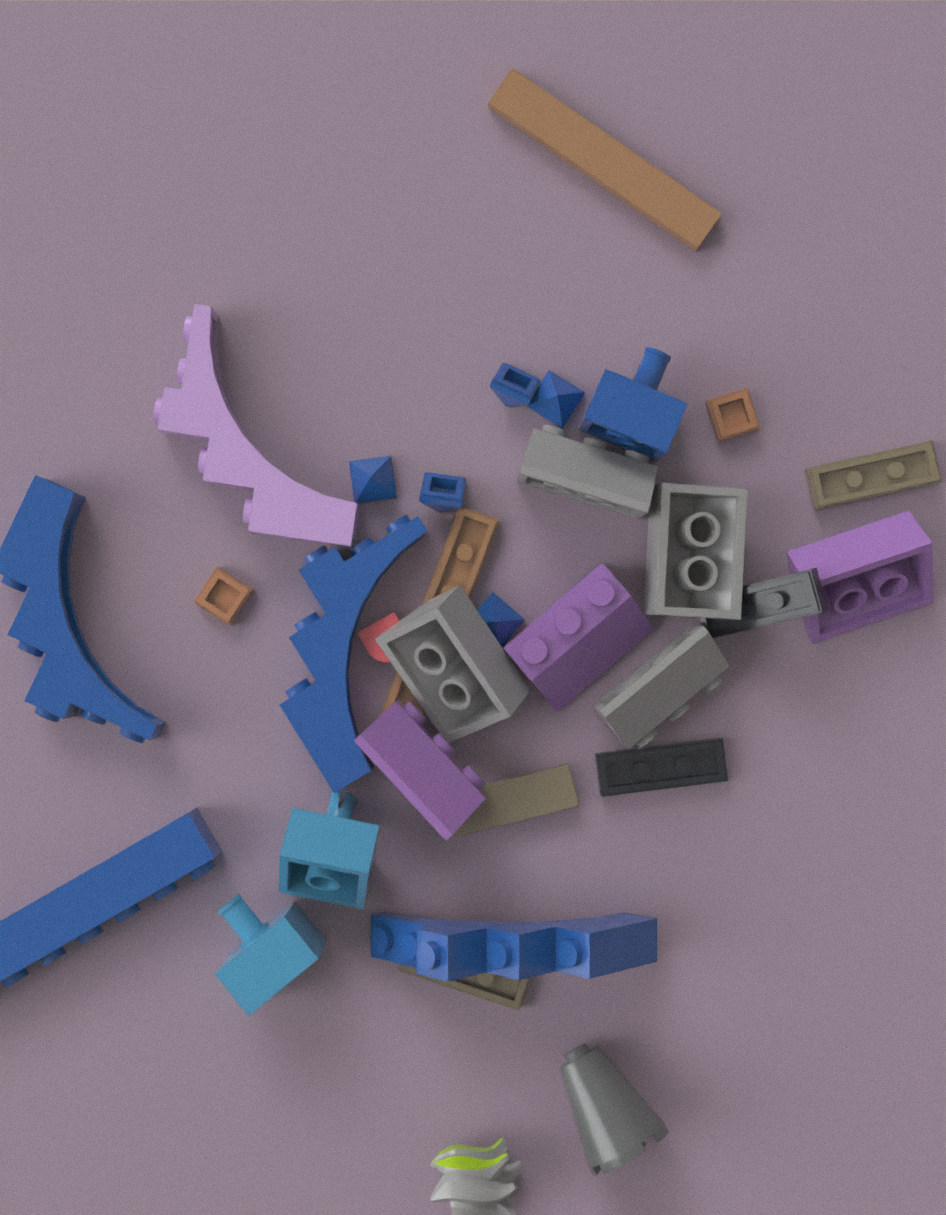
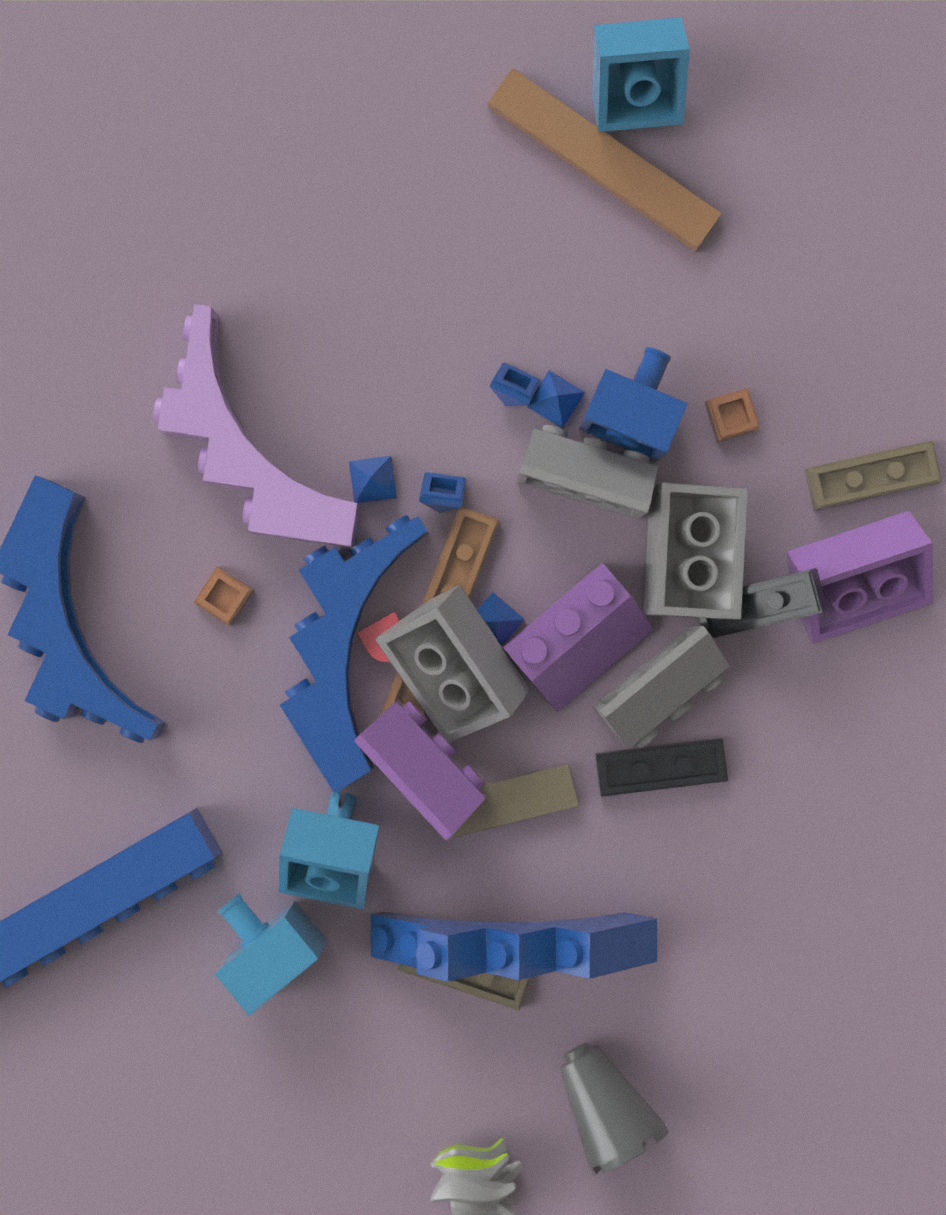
(639, 74): none -> dark azure brick

